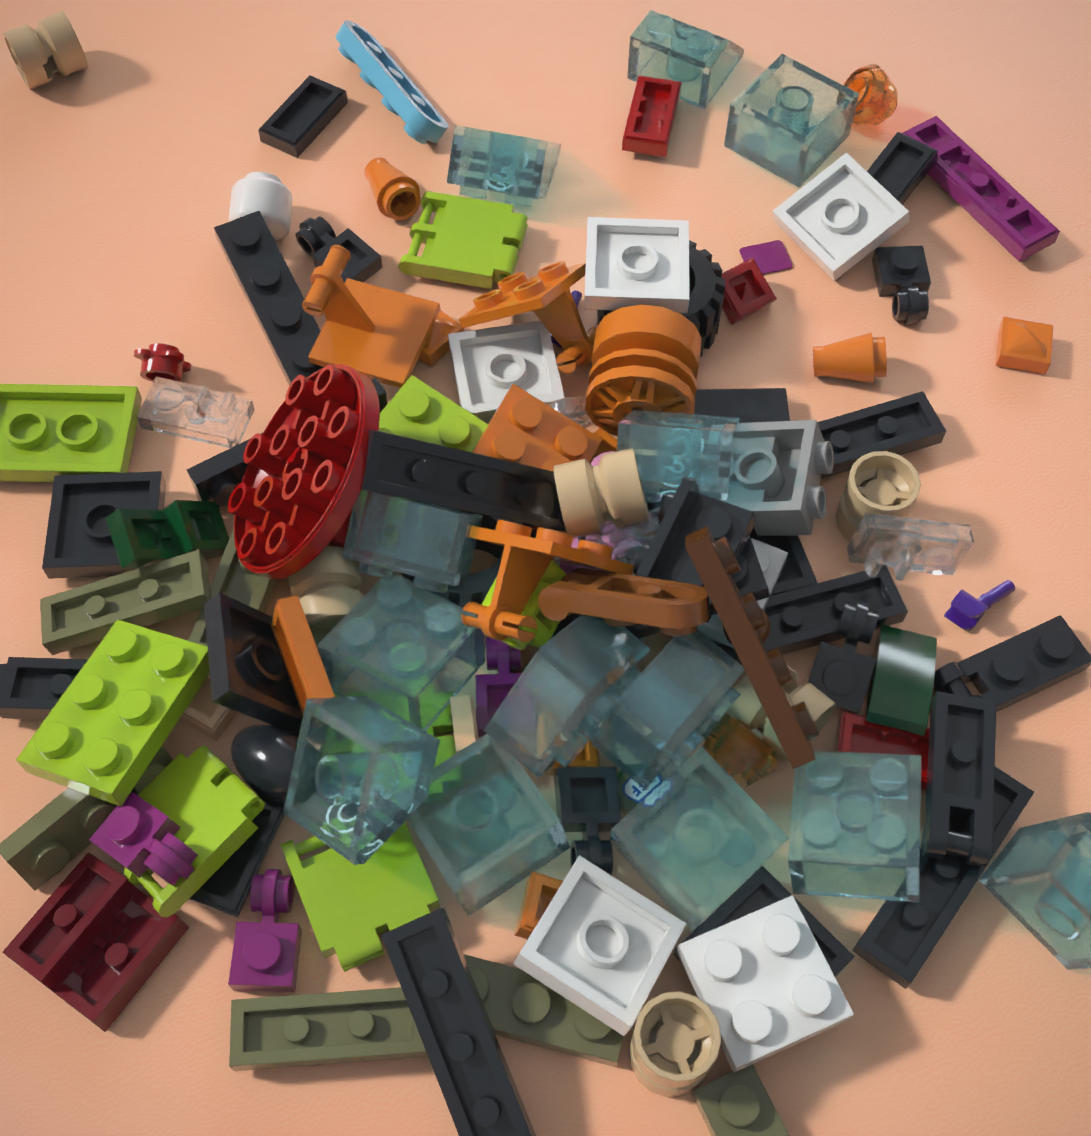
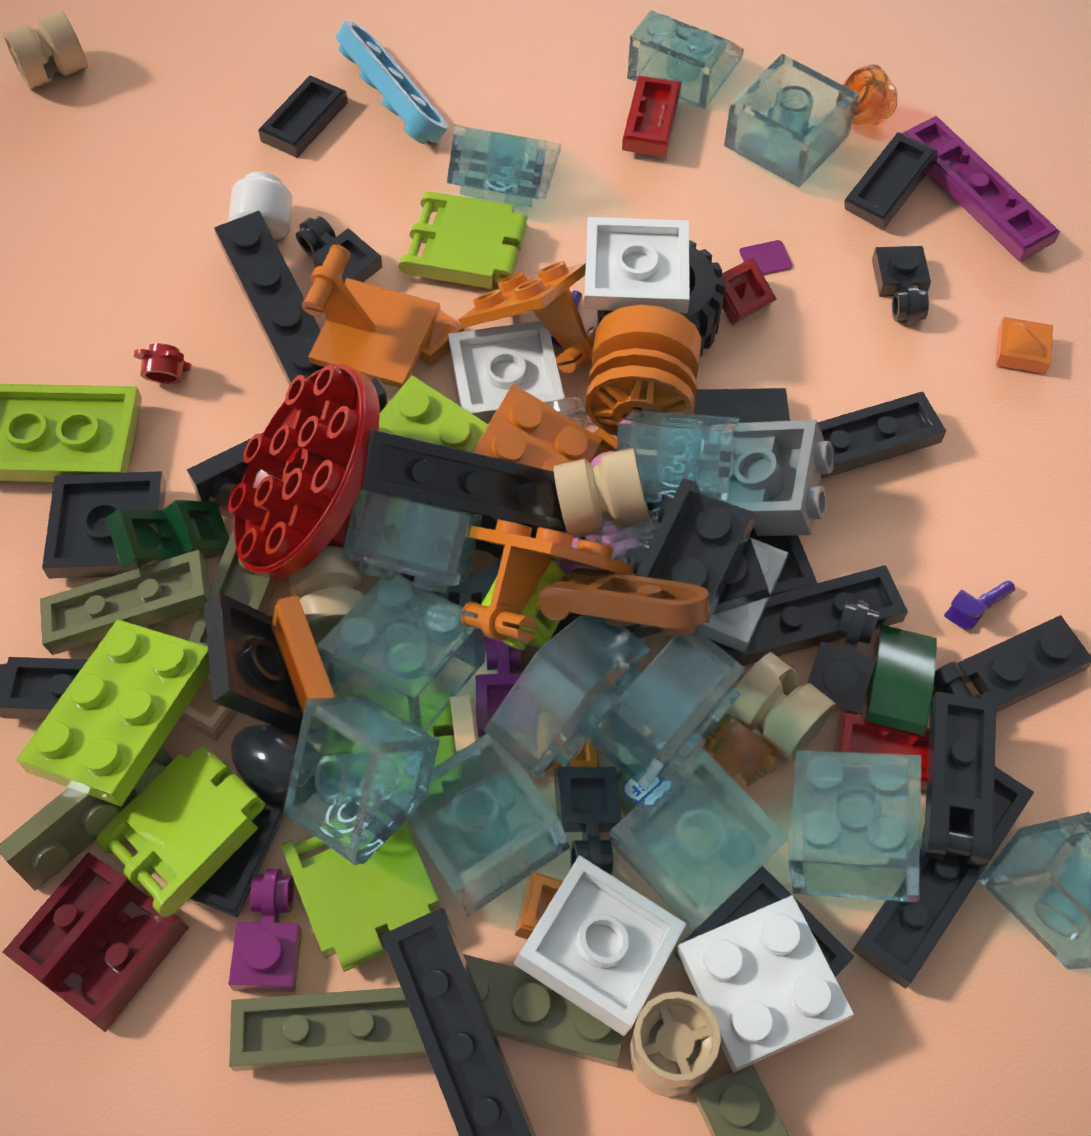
(144, 839): magenta plate -> none
(195, 413): clear plate -> none
(393, 190): orange cone -> none
(747, 629): reddish brown plate -> none
(841, 216): white plate -> none
(852, 359): orange cone -> none
(877, 485): tan wheel -> none
(909, 545): clear plate -> none

